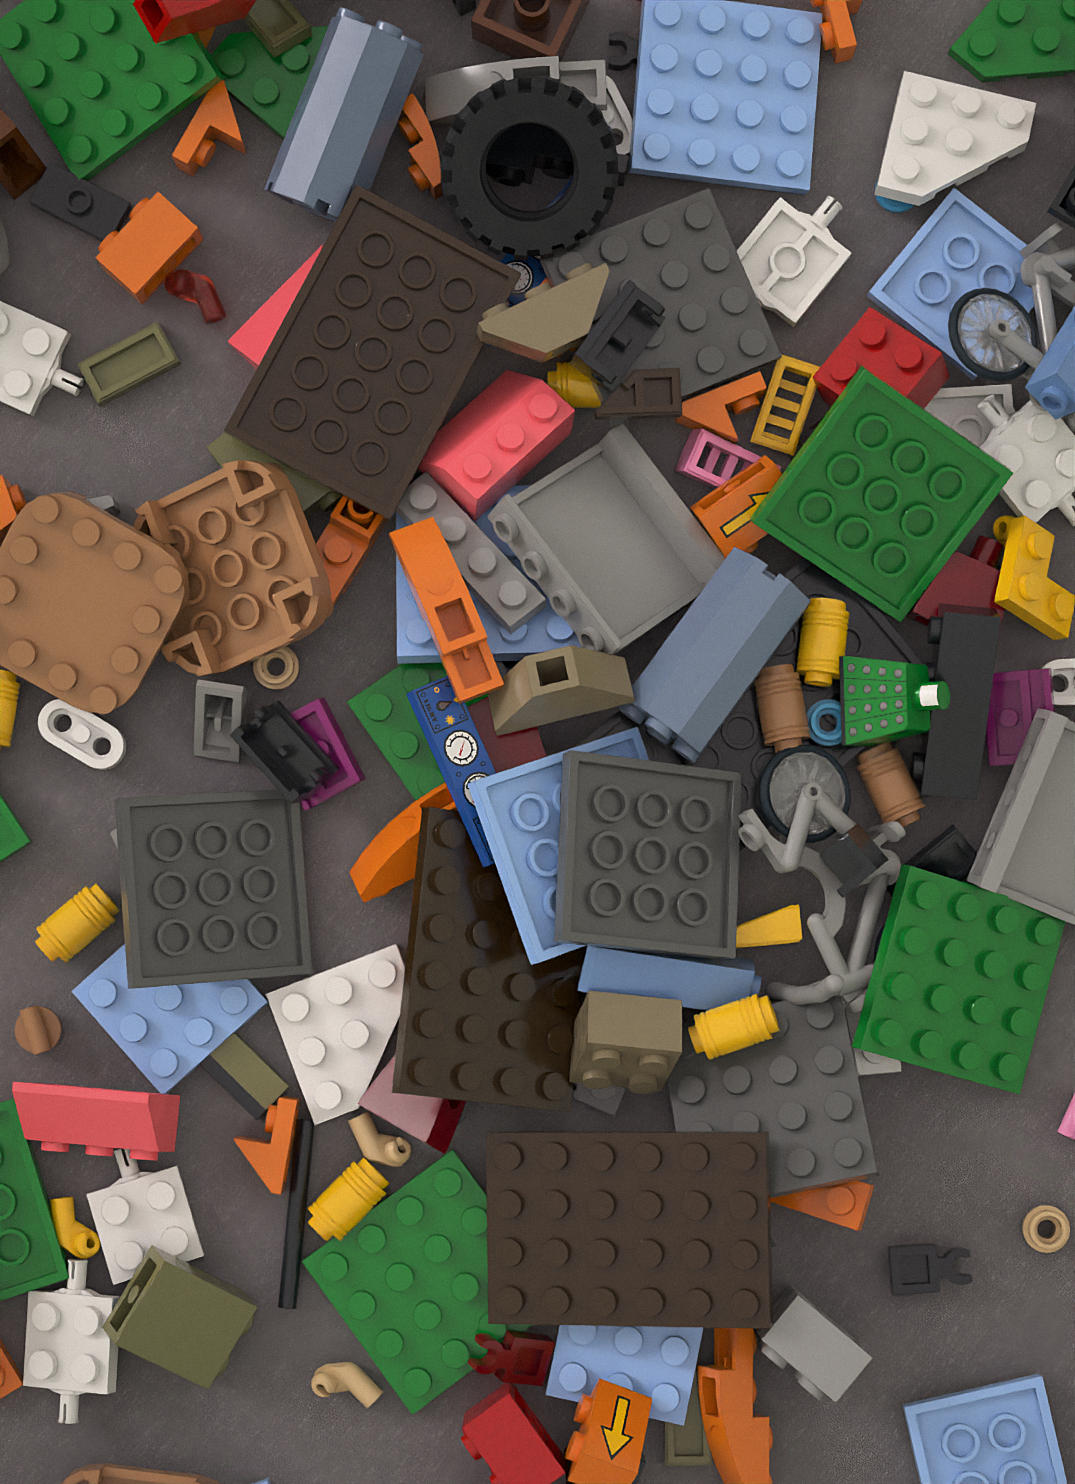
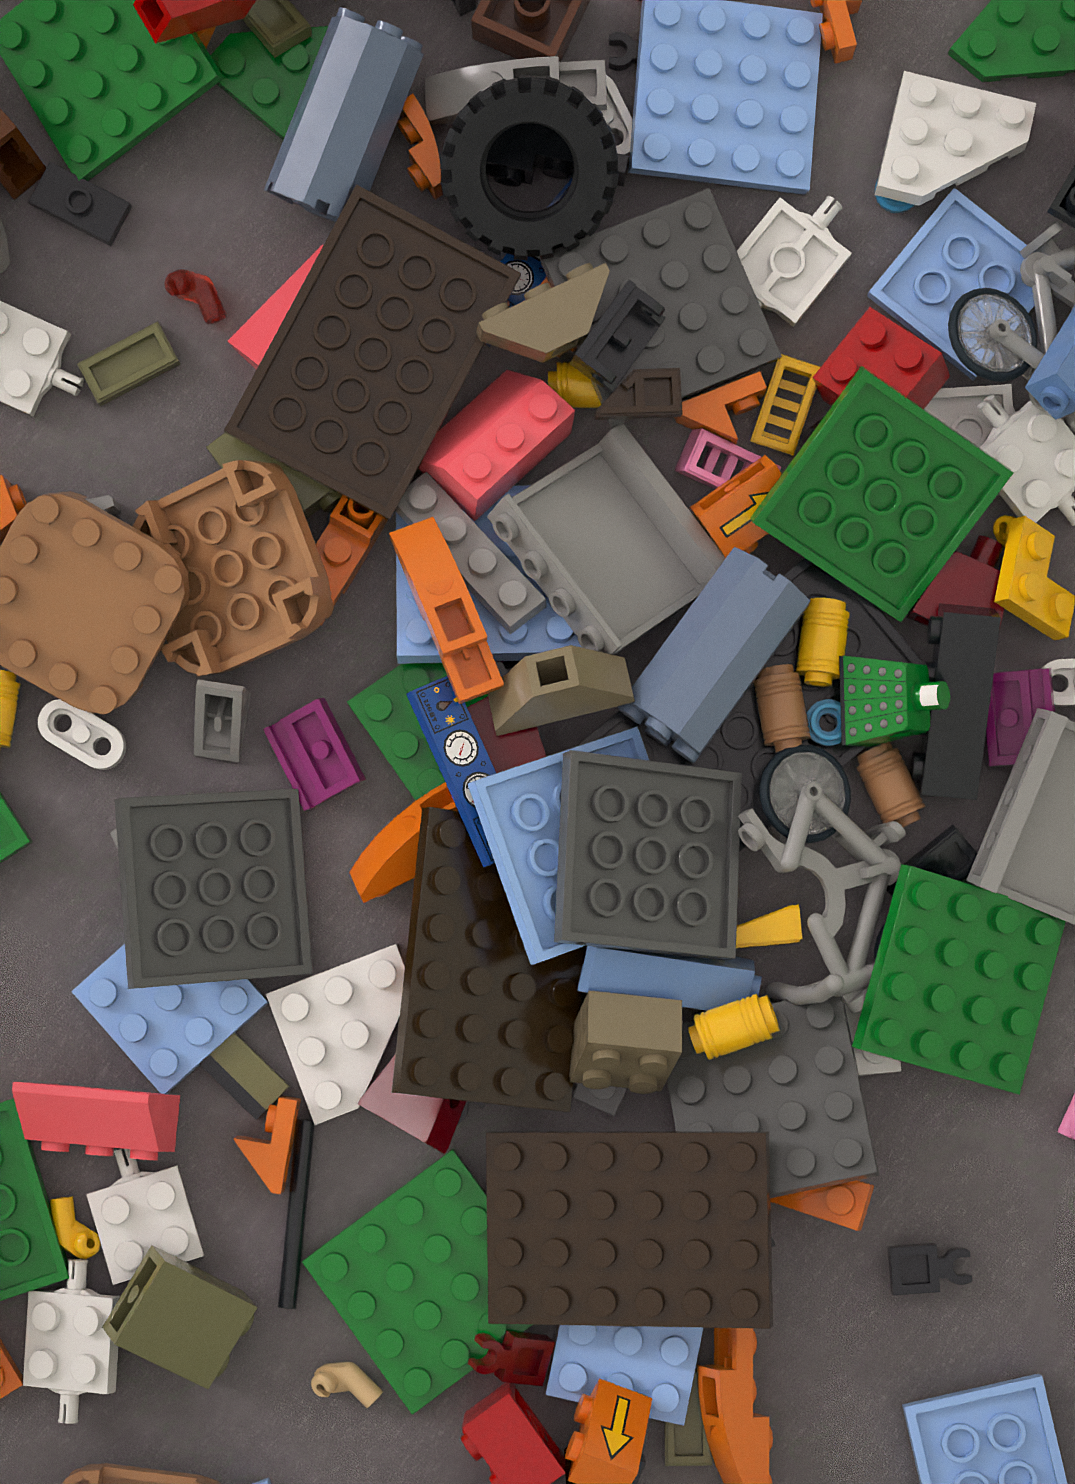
(38, 1029): medium nougat plate -> none
(76, 923): yellow head -> none
(148, 246): orange brick -> none
(212, 120): orange slope -> none
(281, 681): tan plate -> none
(285, 752): black hinge -> none
(347, 1200): yellow head -> none
(377, 1146): tan arm -> none
(814, 1345): light grey brick -> none
(853, 858): black panel -> none
(1060, 1231): tan plate -> none

